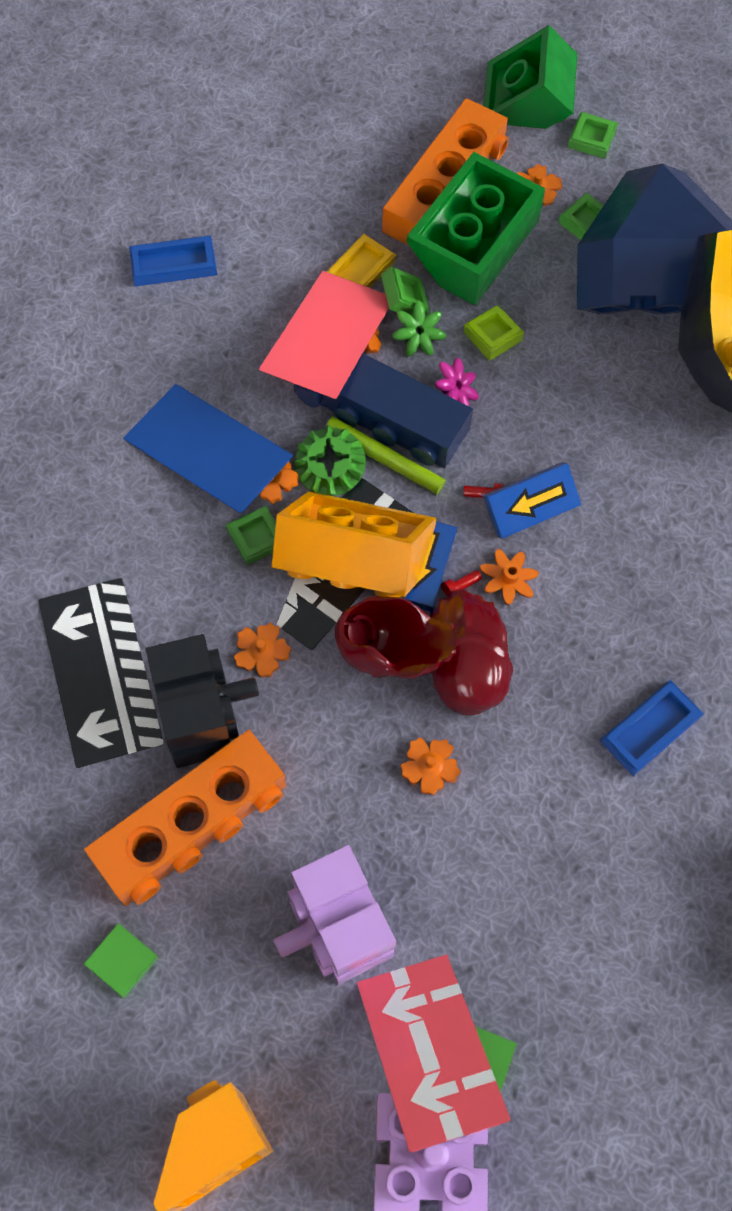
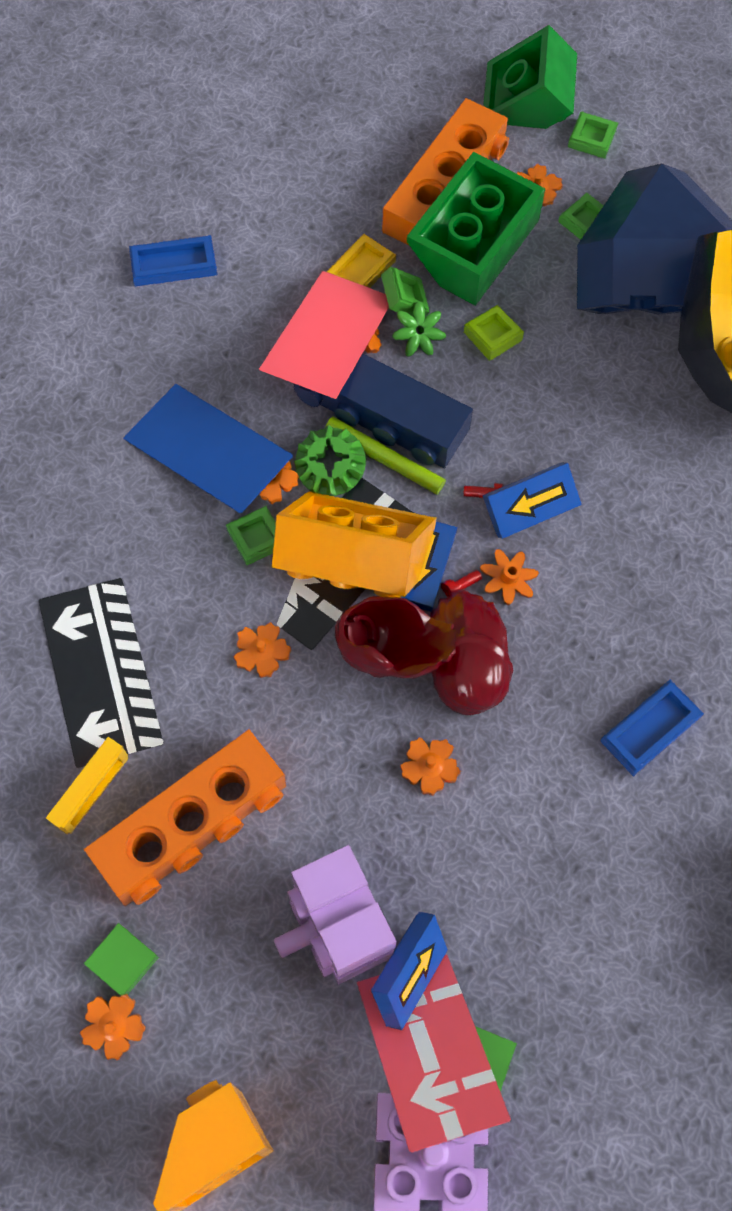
(88, 786): none -> yellow tile
(112, 1025): none -> orange plant
(195, 698): black brick -> none
(409, 970): none -> blue tile
(456, 382): dark pink plant -> none

